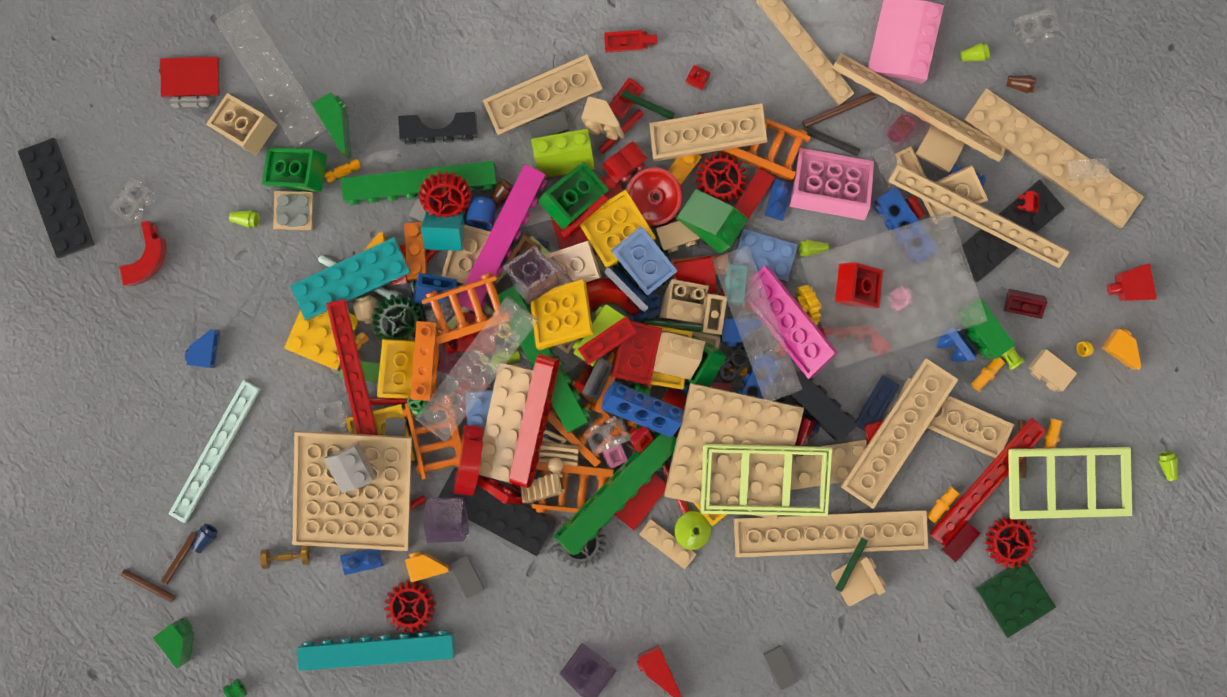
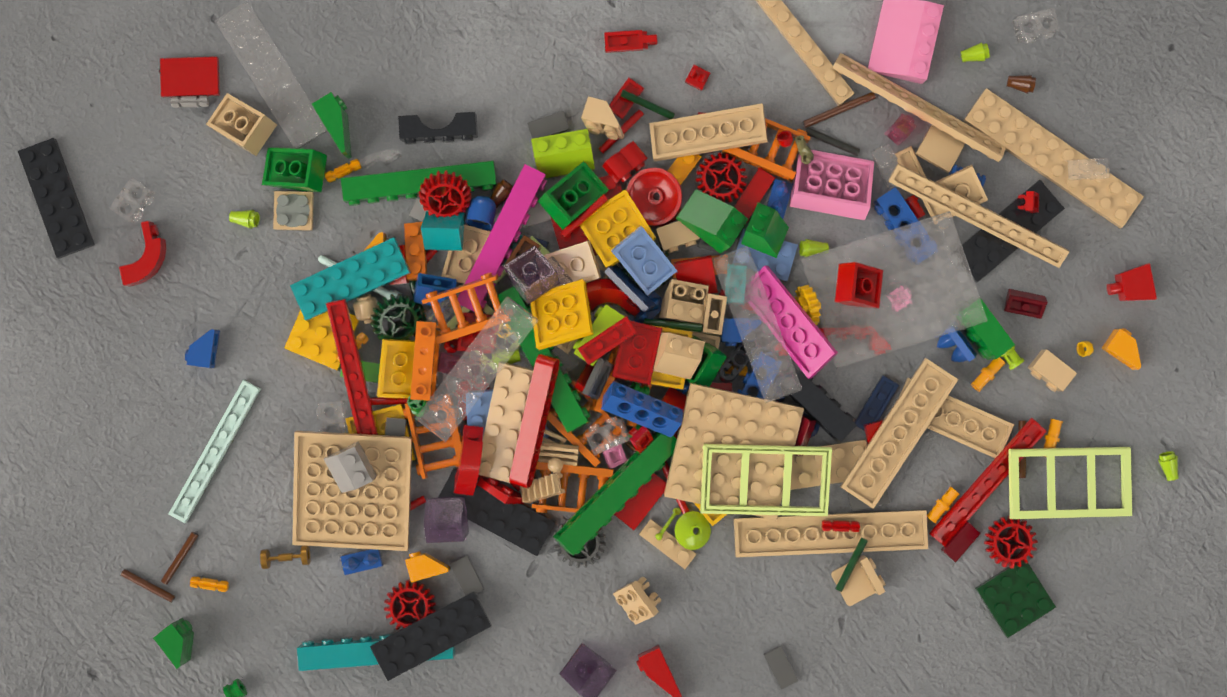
(204, 537): dark blue cone -> none
(209, 584): none -> light orange axle
(430, 636): none -> black plate
(542, 95): tan plate -> none
(636, 602): none -> tan plate
(676, 511): none -> lime hinge
(765, 231): none -> green slope
(785, 138): none -> red hinge
(804, 151): none -> olive arm
(841, 526): none -> red axle

